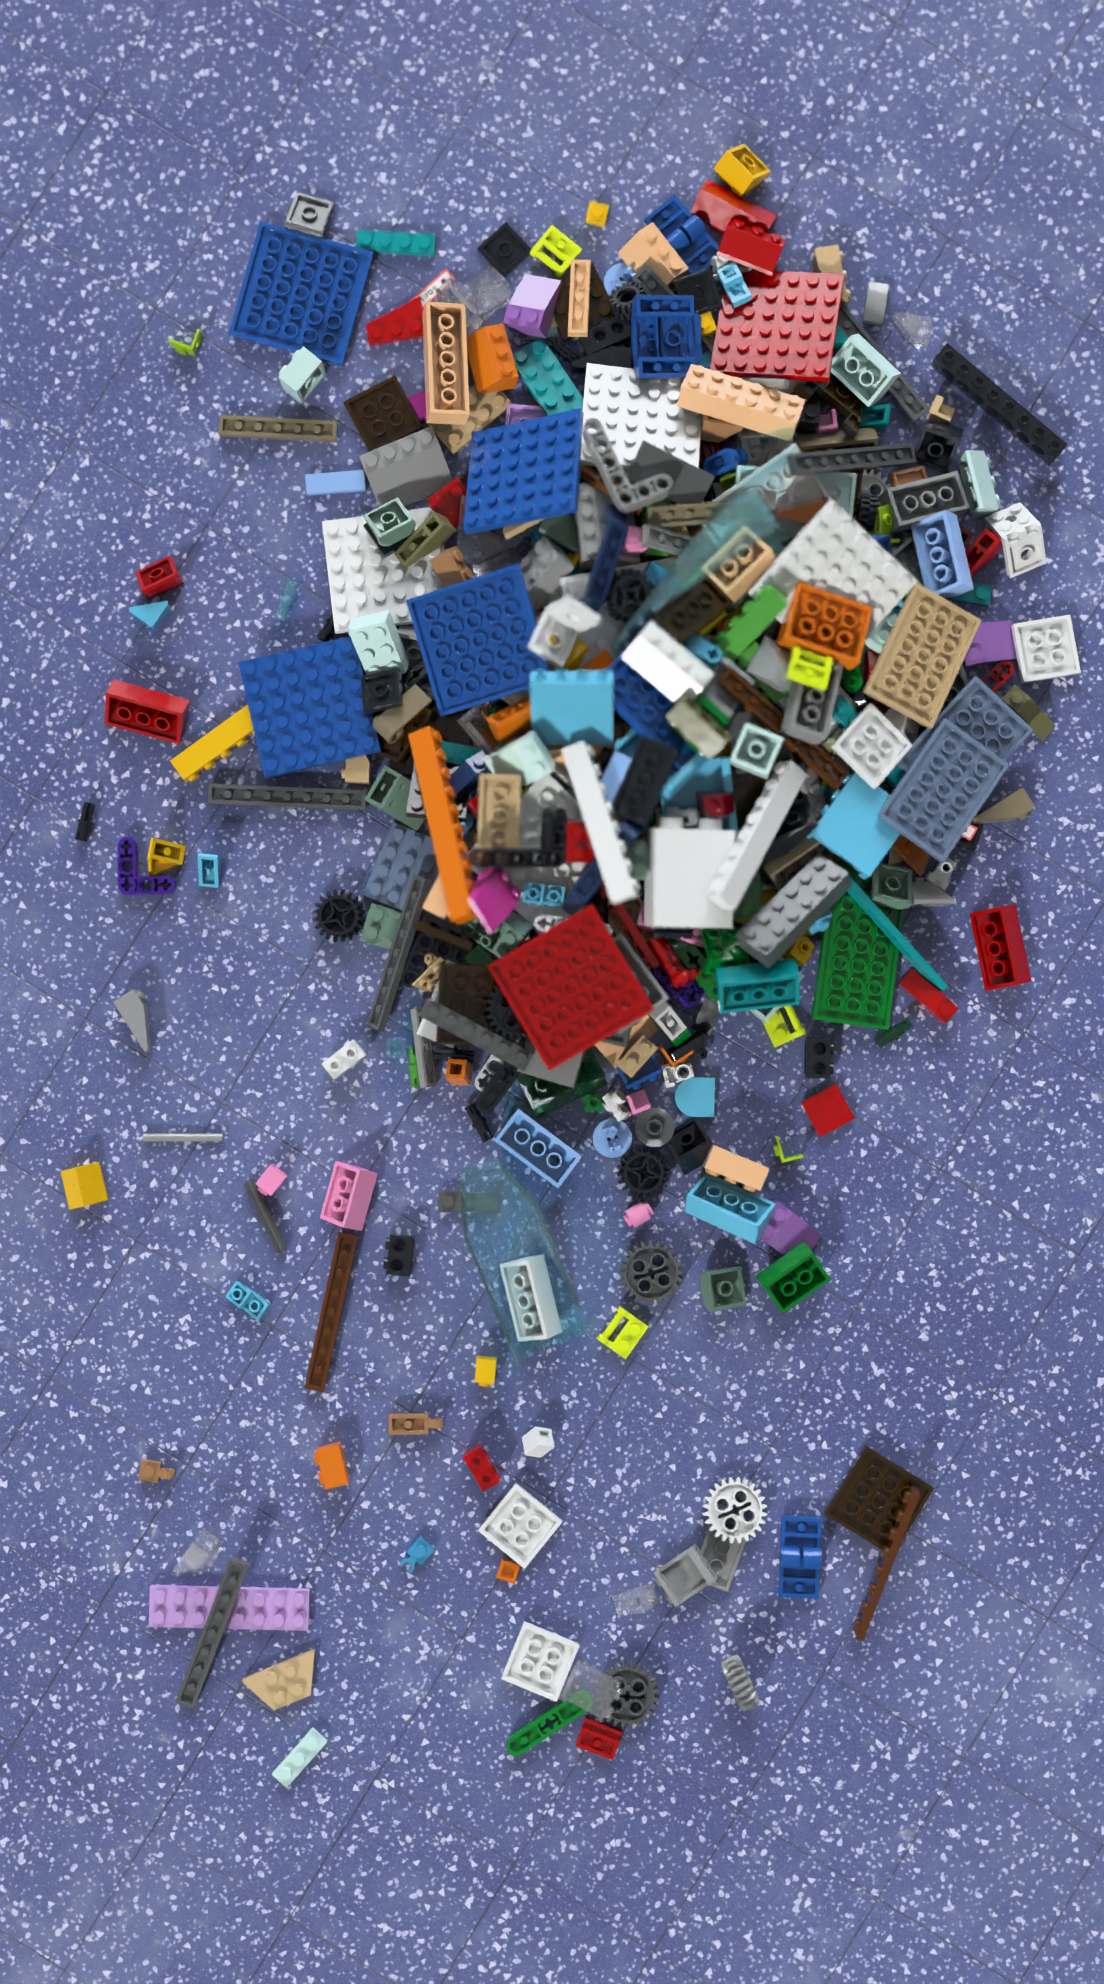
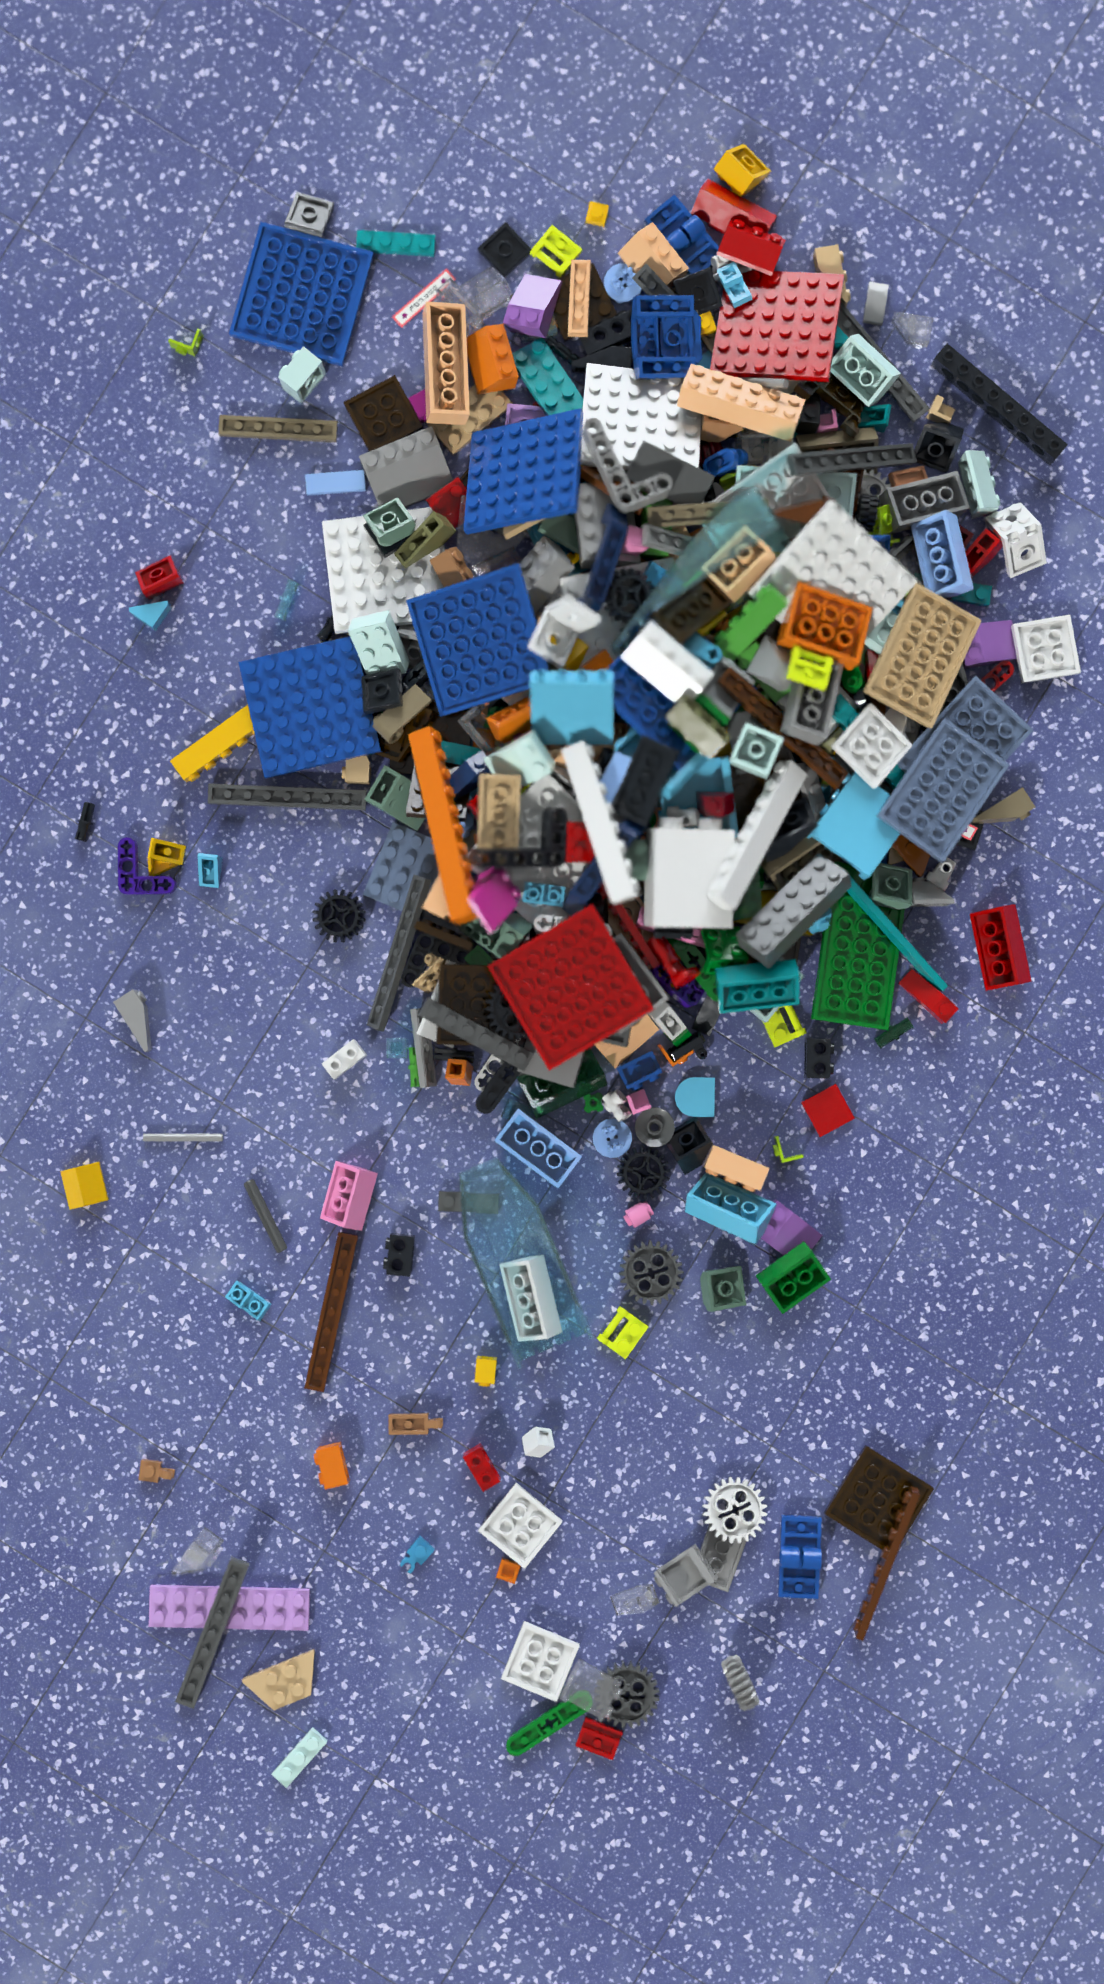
(146, 711): red slope -> none
(271, 1180): bright pink brick -> none
(380, 926): sand green slope -> none
(398, 325): red wing -> none
(479, 1122): black pin -> none
(620, 295): black tyre -> none
(636, 1056): tan brick -> none
(672, 1075): white plate -> none
(800, 950): yellow brick -> none
(1029, 712): olive slope -> none

